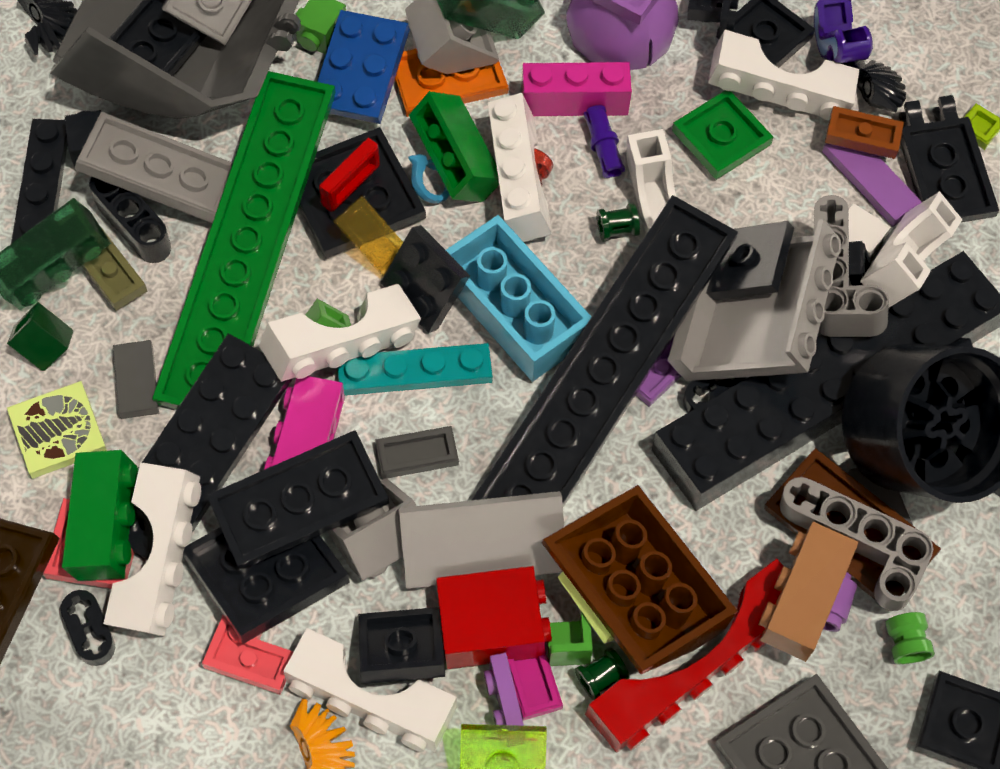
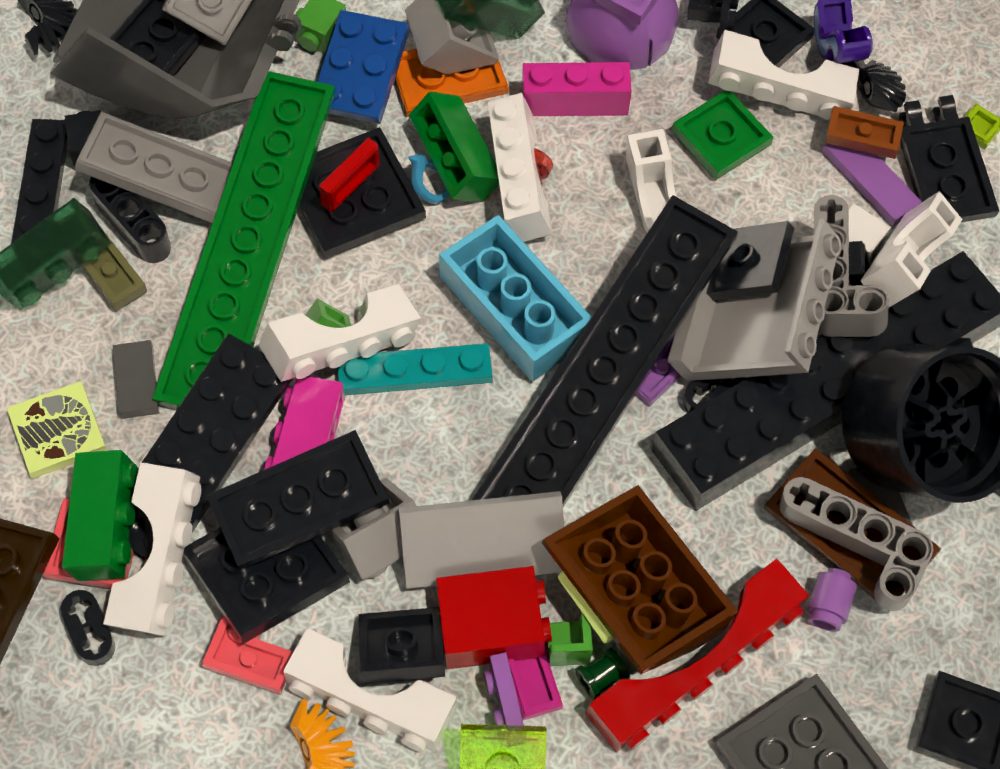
(40, 336): dark green panel -> none
(369, 234): clear yellow tile -> none
(417, 452): dark grey tile -> none
(426, 276): black plate -> none
(604, 141): dark purple pin -> none
(618, 222): dark green bush -> none
(807, 590): medium nougat brick -> none
(909, 638): bright green wheel -> none

